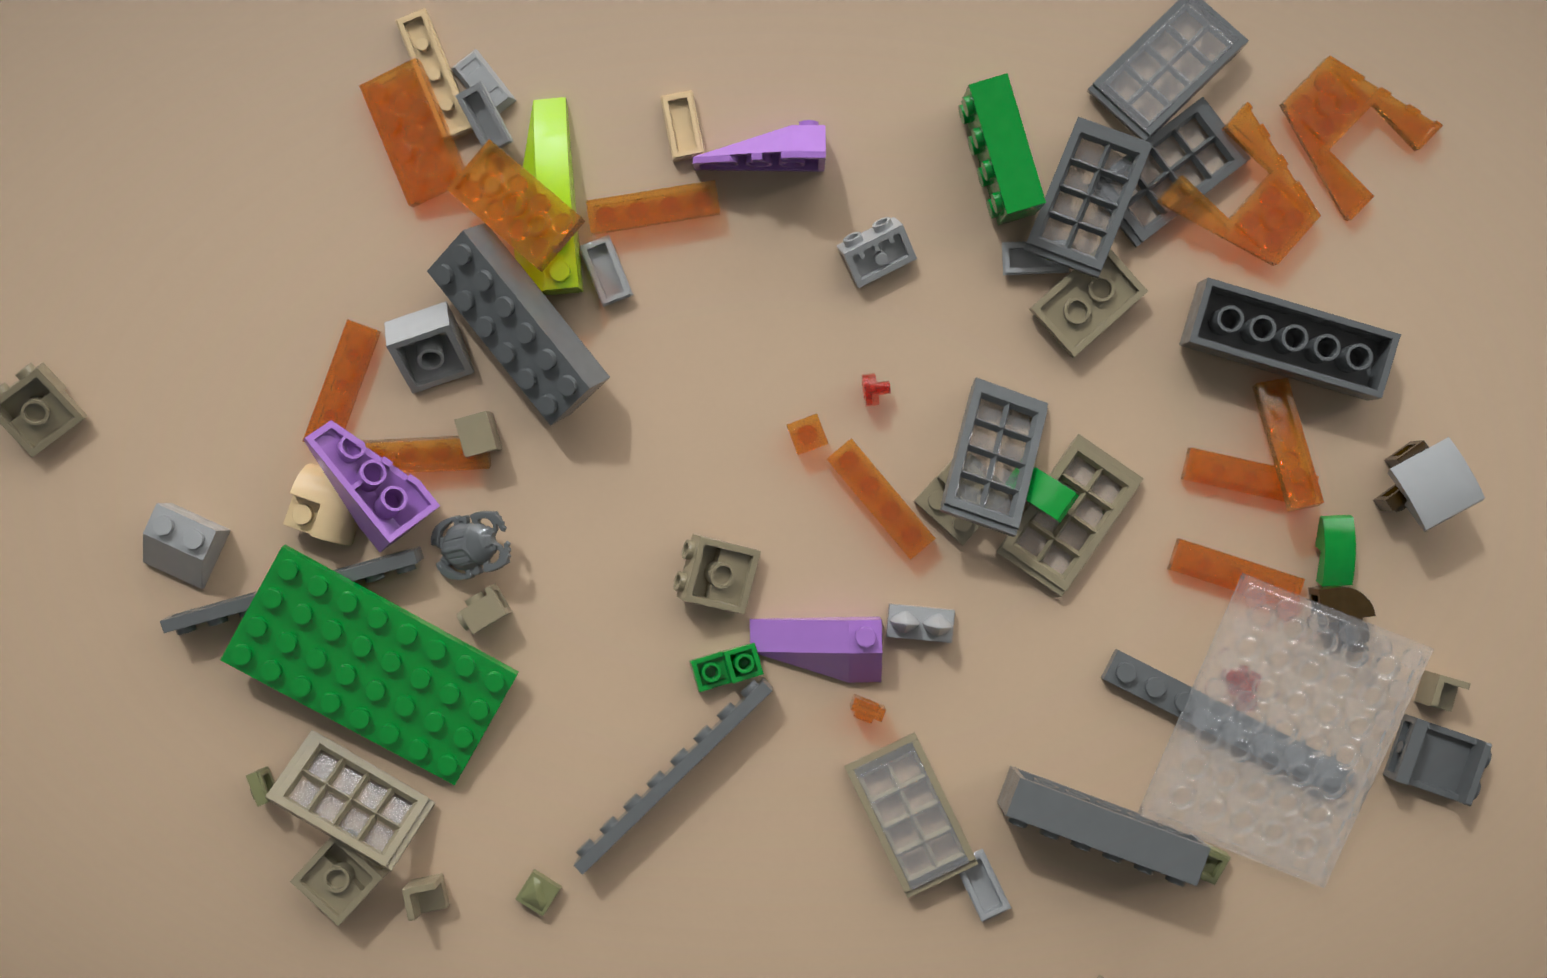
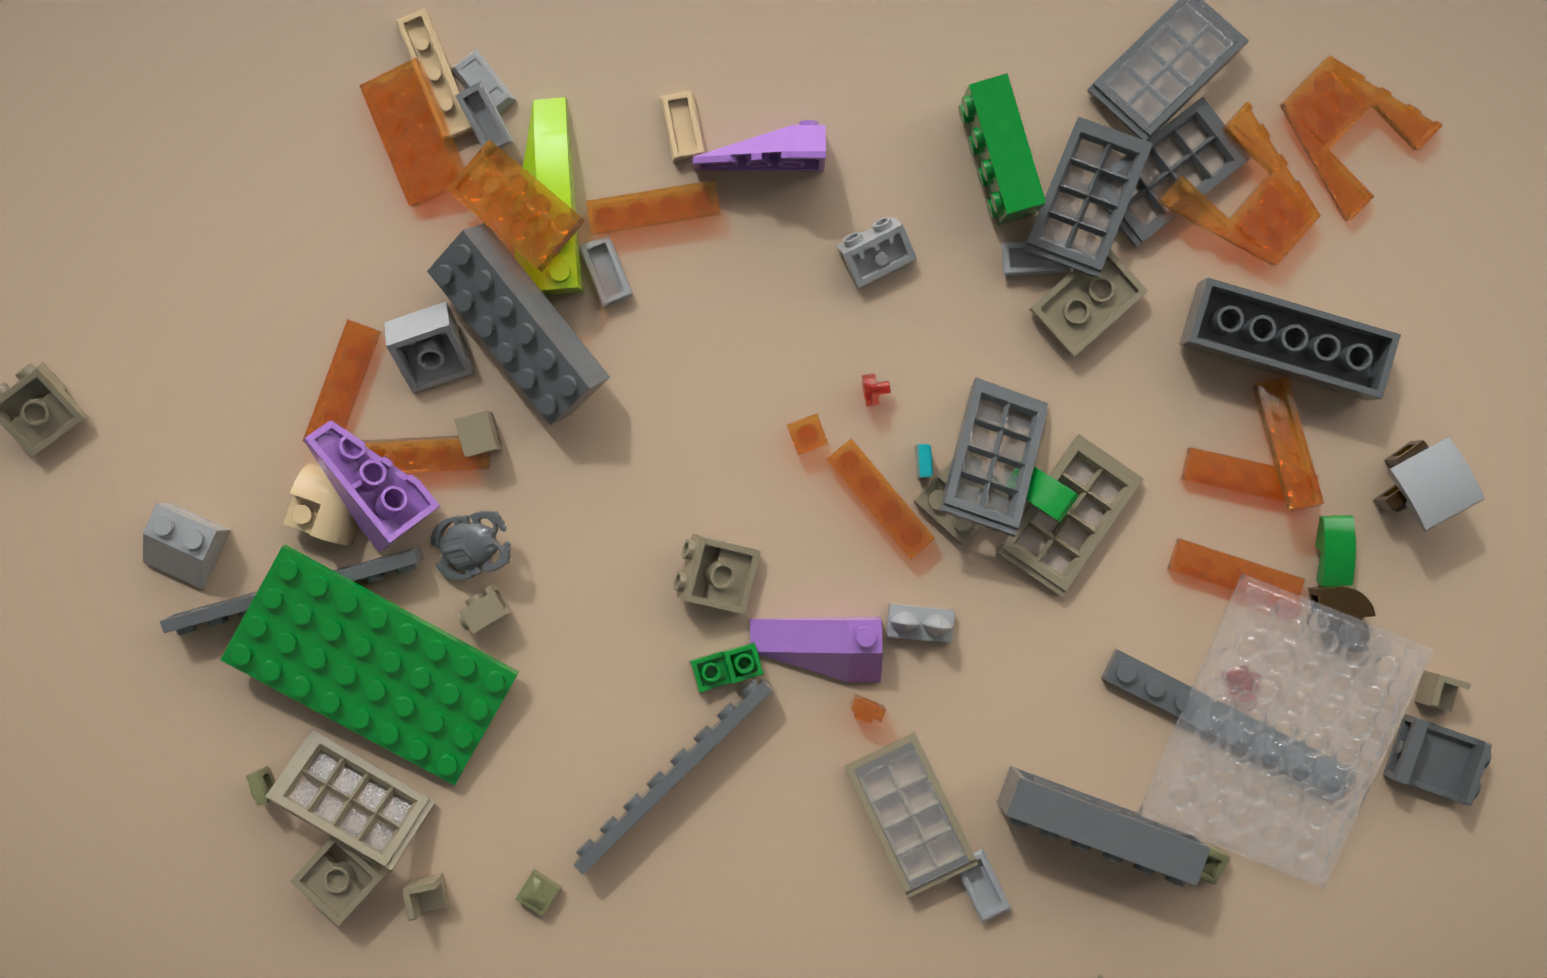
(924, 460): none -> teal tile

